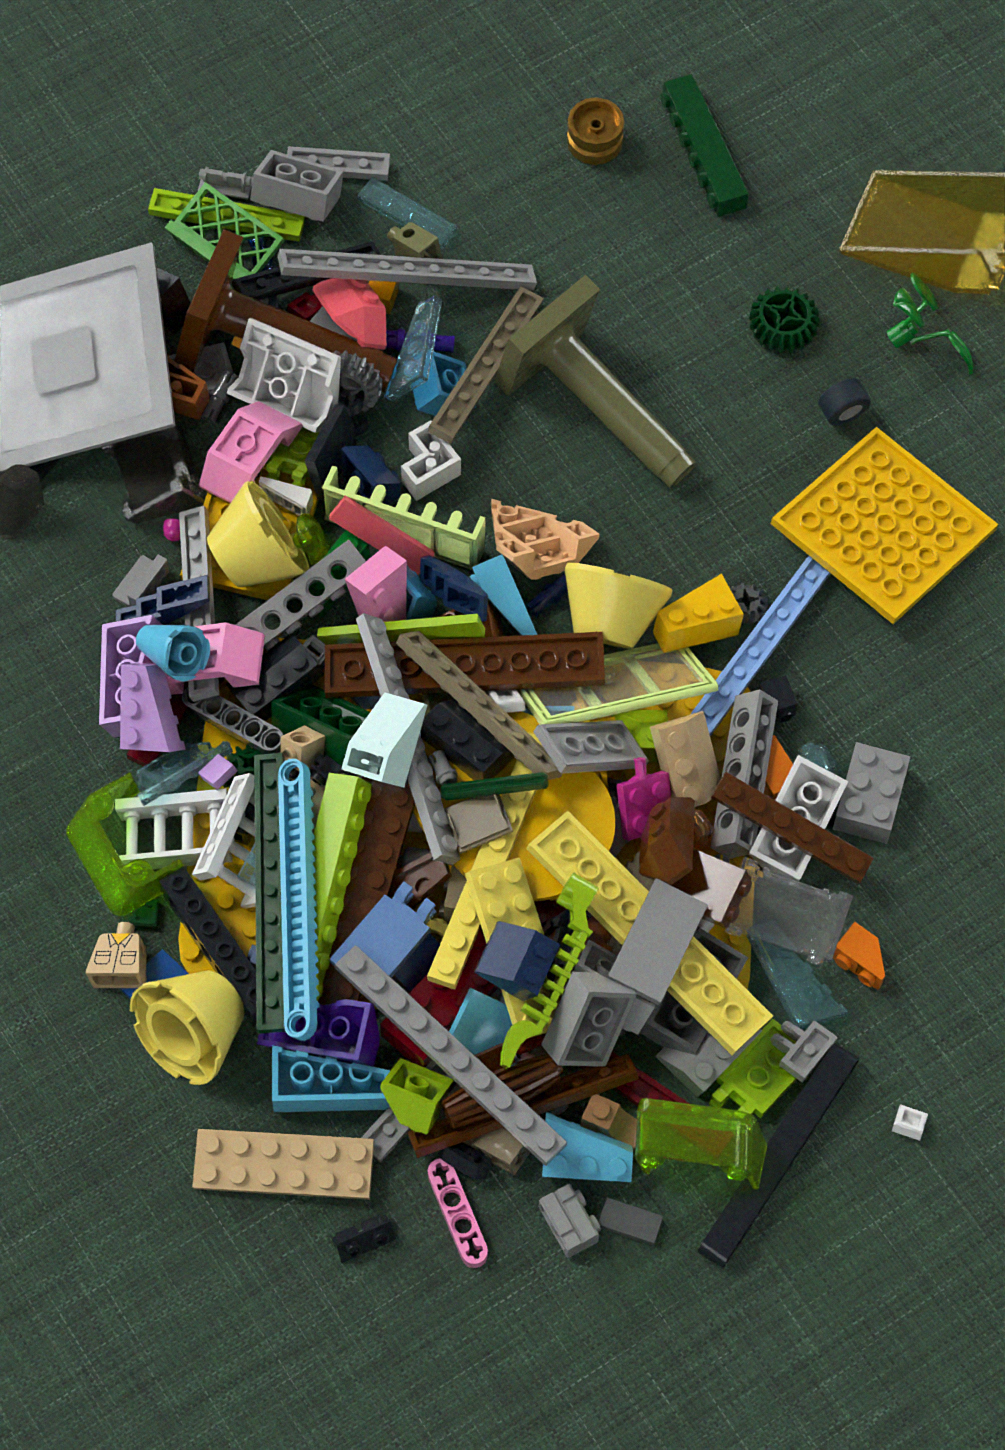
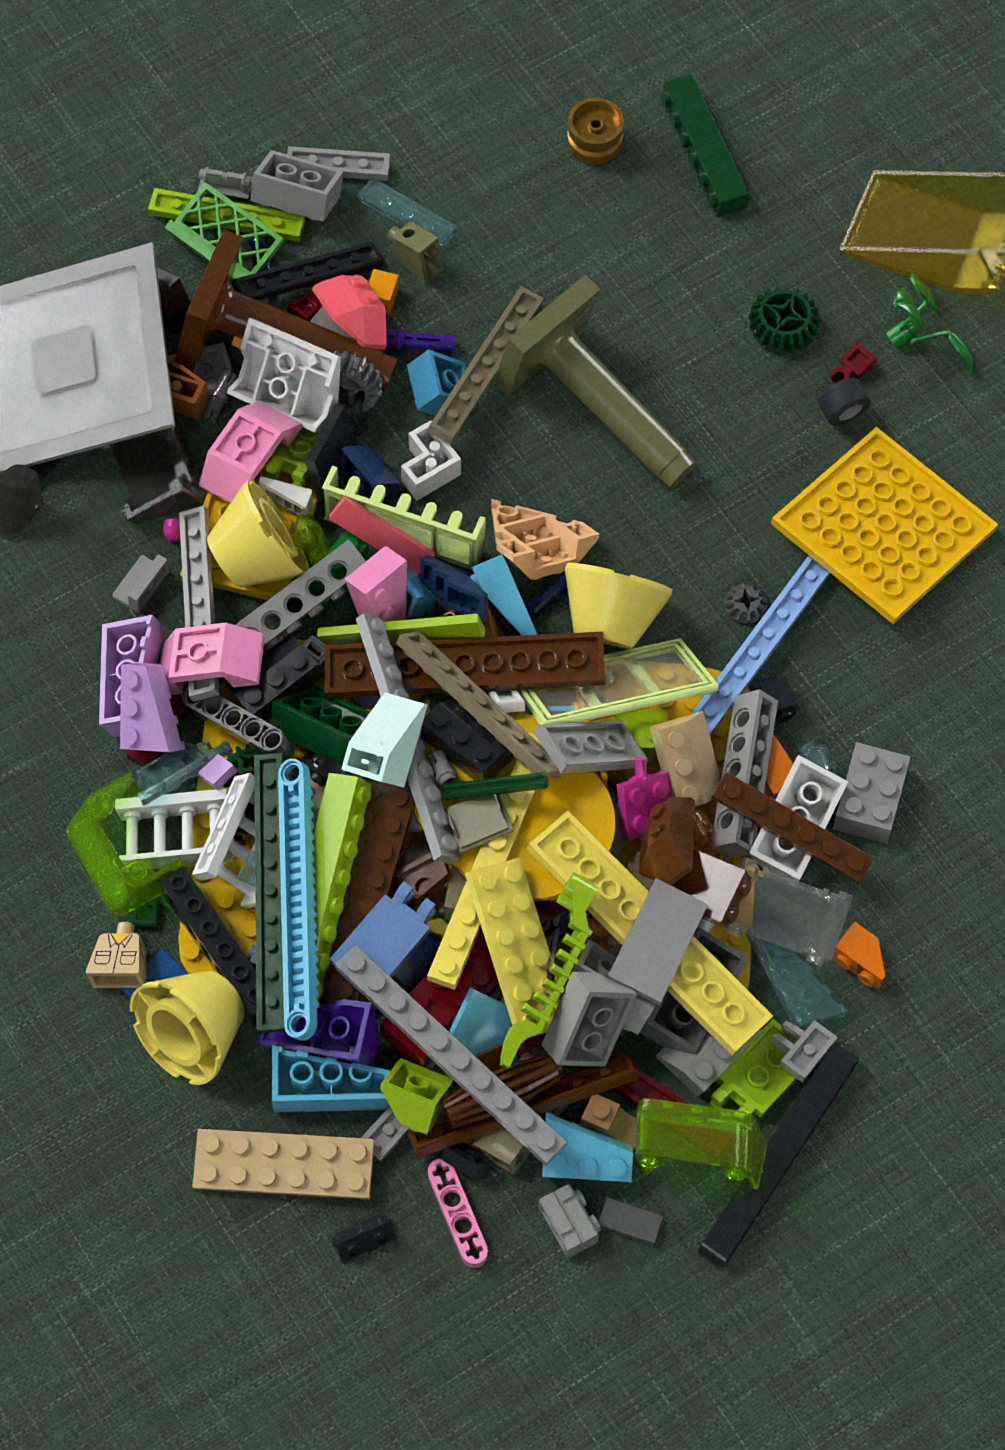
(170, 601): dark blue slope -> none
(175, 649): medium azure cone -> none
(303, 745): tan brick -> none
(406, 269): light grey plate -> none
(417, 350): clear light blue wing -> none
(517, 959): dark blue slope -> none
(699, 617): yellow wedge -> none
(854, 362): none -> dark red plate
(909, 1122): white tile -> none

